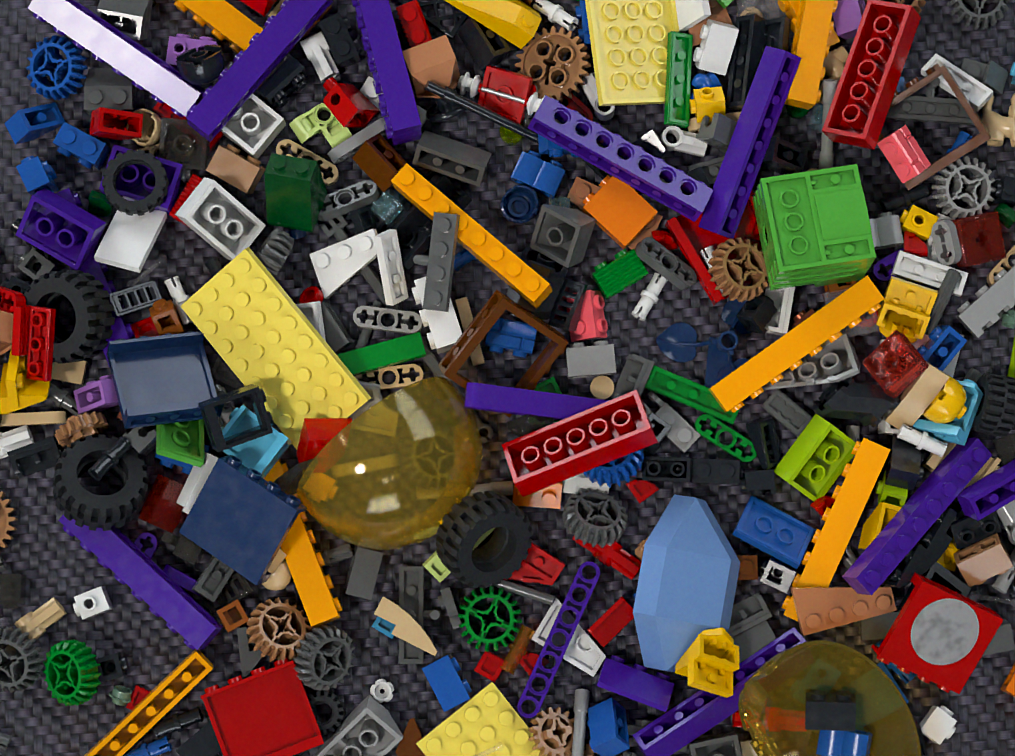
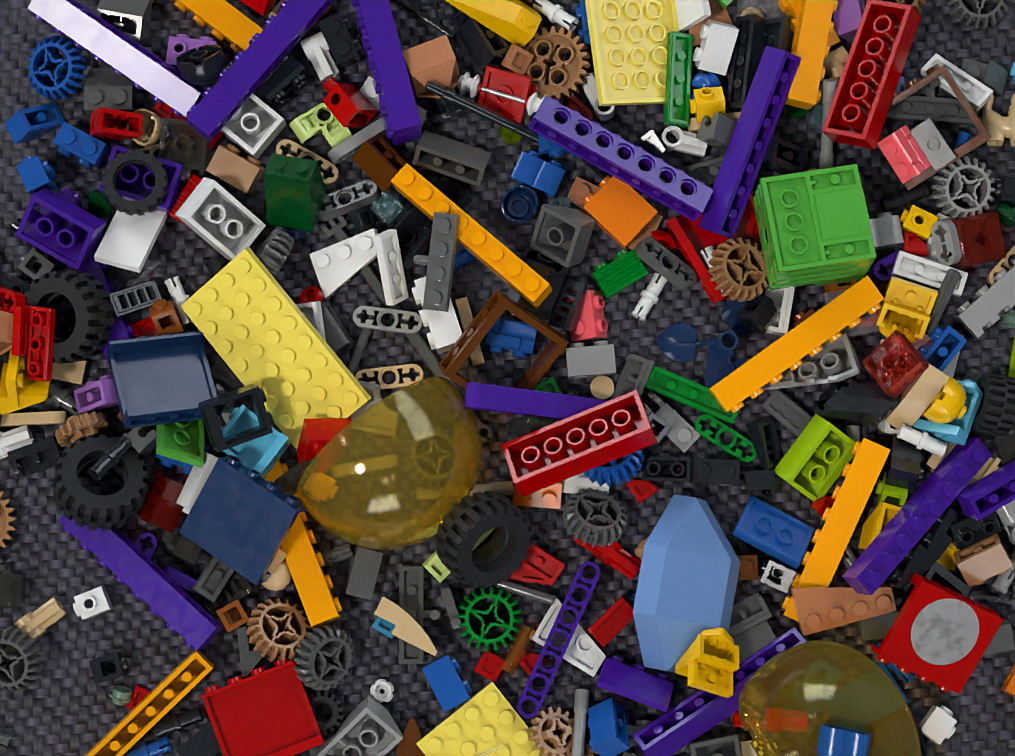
(71, 672): green gear -> none
(384, 354): green tile -> none
(413, 23): red brick -> none
(517, 59): none -> nougat tile
(830, 711): black brick -> none
(933, 144): none -> plate

